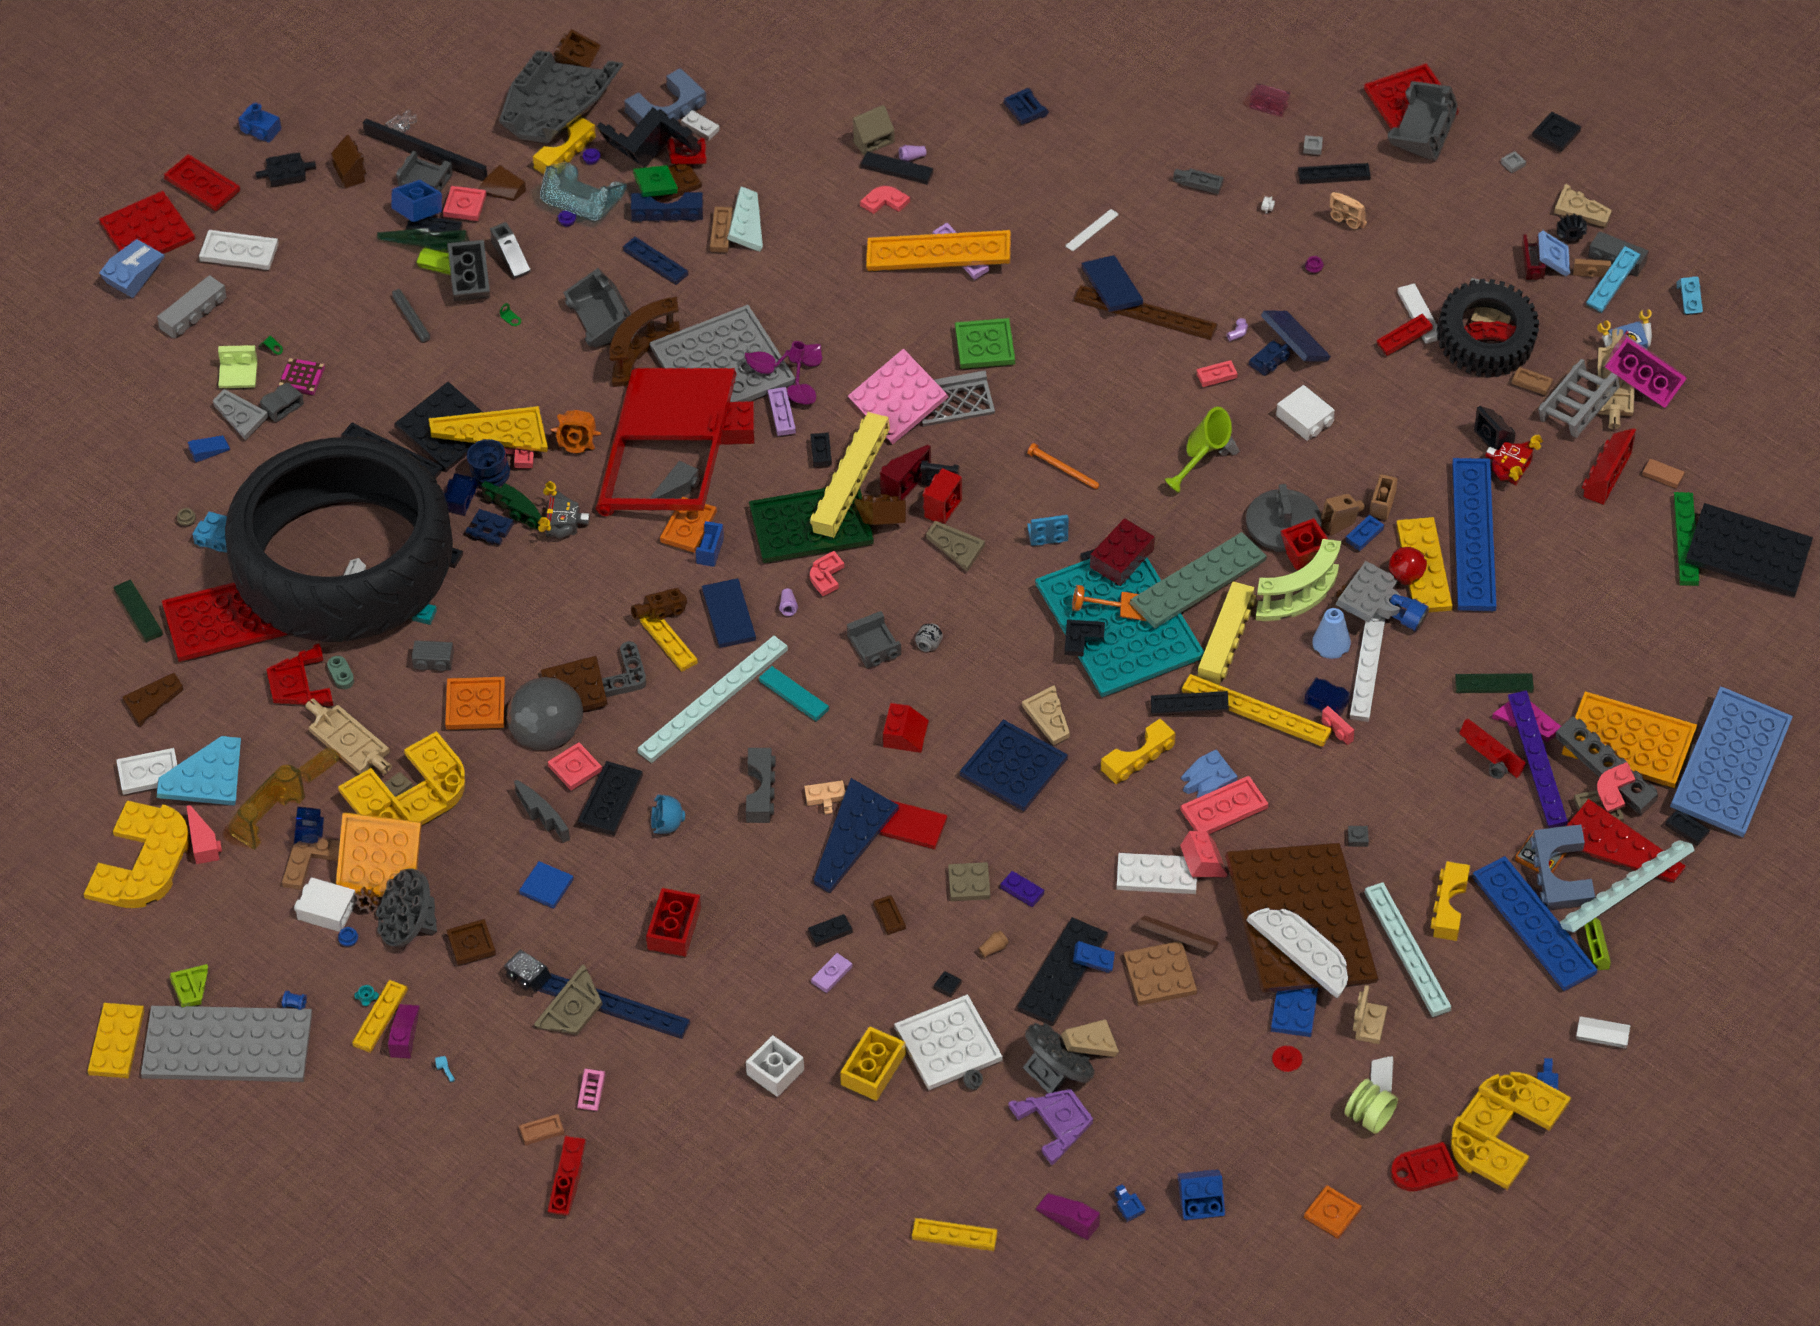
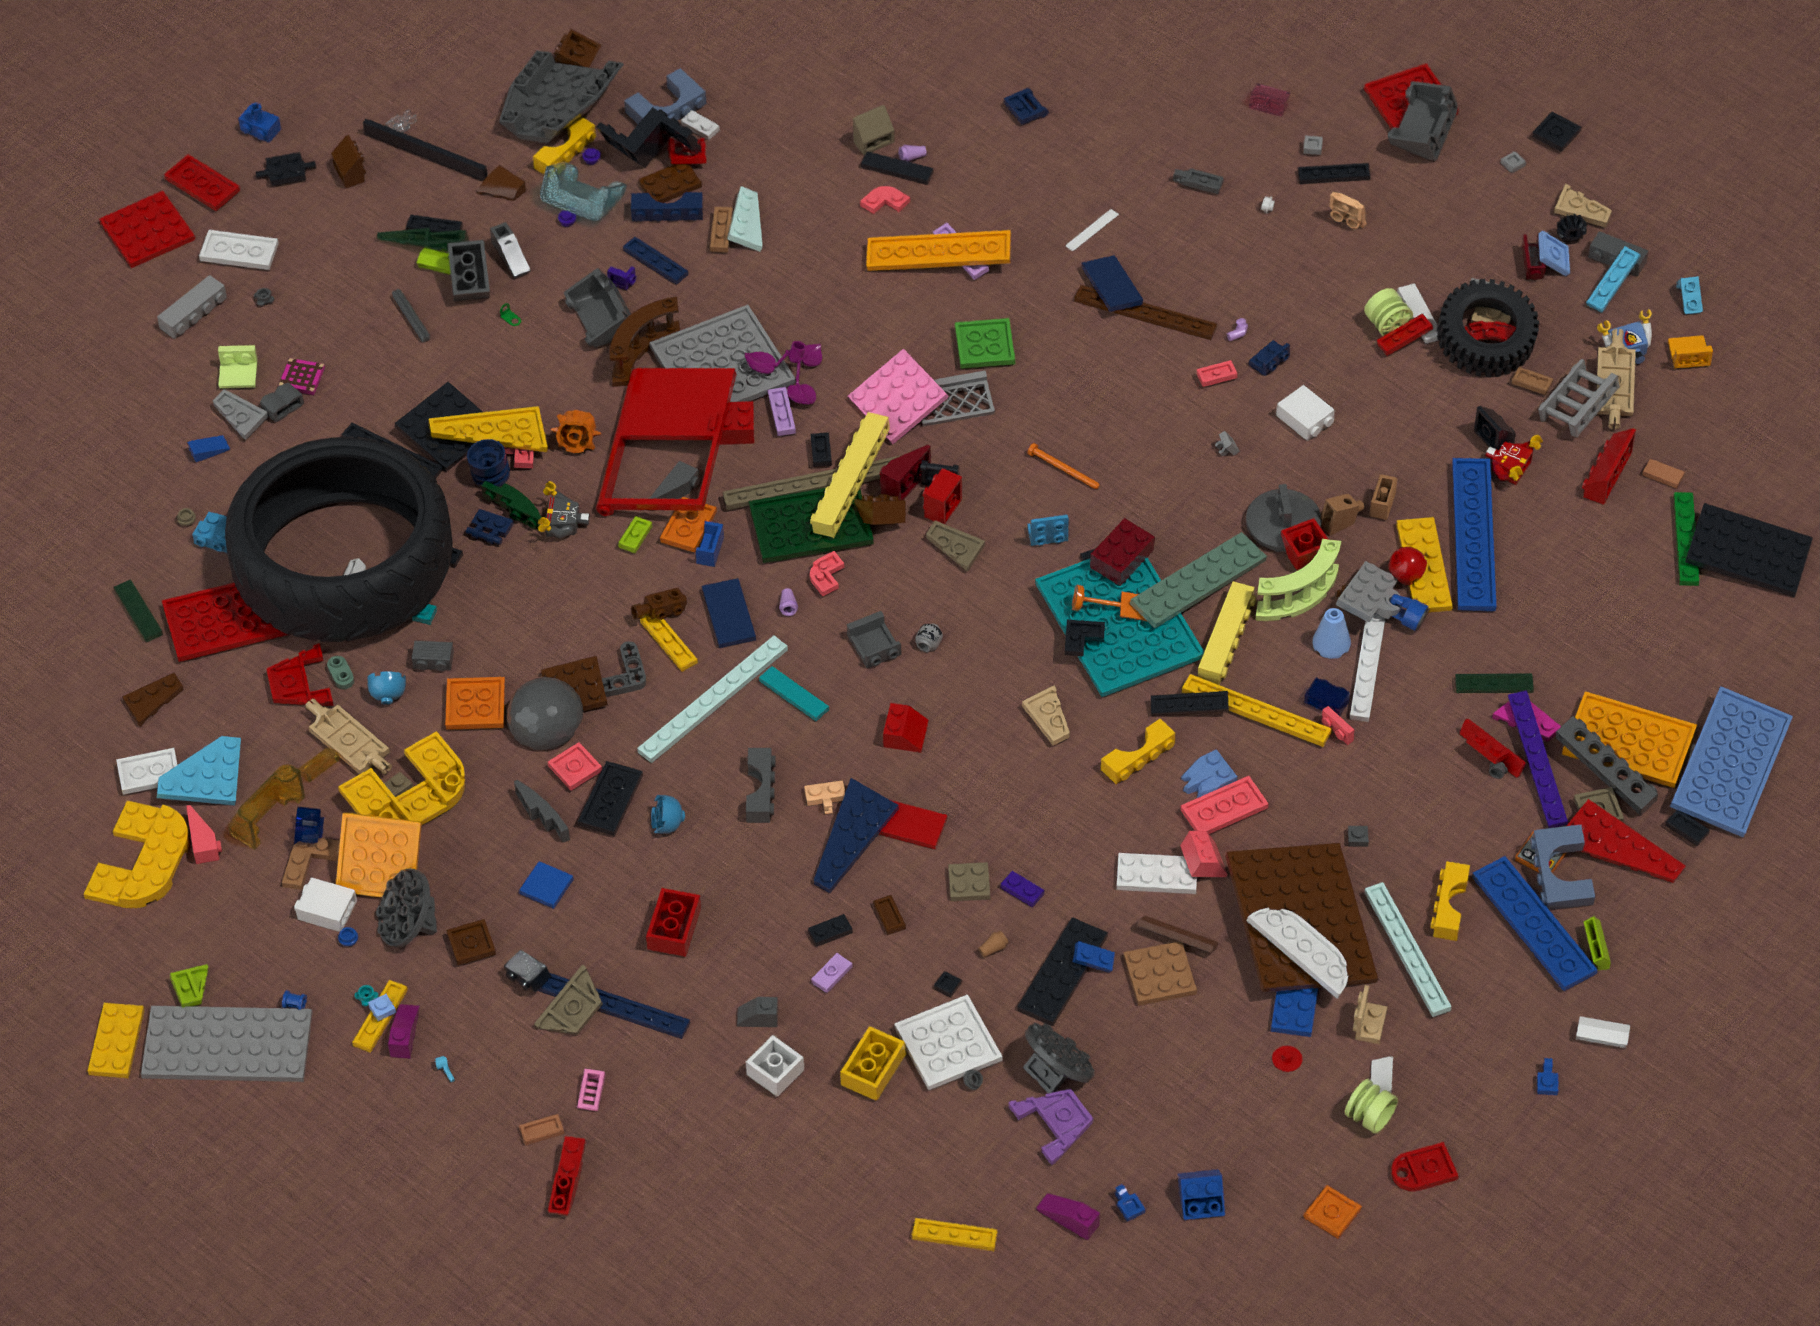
(131, 267): medium blue slope -> none
(263, 296): none -> dark grey plate
(271, 342): green piece -> none
(361, 896): reddish brown gear -> none
(382, 1007): none -> light blue plate
(387, 686): none -> dark azure cylinder
(416, 200): blue brick -> none
(418, 169): dark grey panel -> none
(460, 493): clear blue brick -> none
(464, 203): coral plate -> none
(622, 279): none -> dark purple bracket
(635, 534): none -> lime plate
(655, 181): green plate -> none
(740, 497): none -> dark tan plate
(758, 1013): none -> dark grey slope
(1013, 765): dark blue plate -> none
(1091, 1039): tan wing -> none
(1209, 435): lime piece -> none
(1295, 335): dark blue tile -> none
(1314, 264): magenta plate -> none
(1364, 532): blue plate -> none
(1387, 311): none -> yellowish green wheel
(1498, 1098): yellow plate -> none
(1591, 268): medium nougat plate -> none
(1609, 784): coral plate -> none
(1623, 888): light aqua plate -> none
(1645, 370): dark pink slope -> none
(1690, 351): none -> light orange bracket

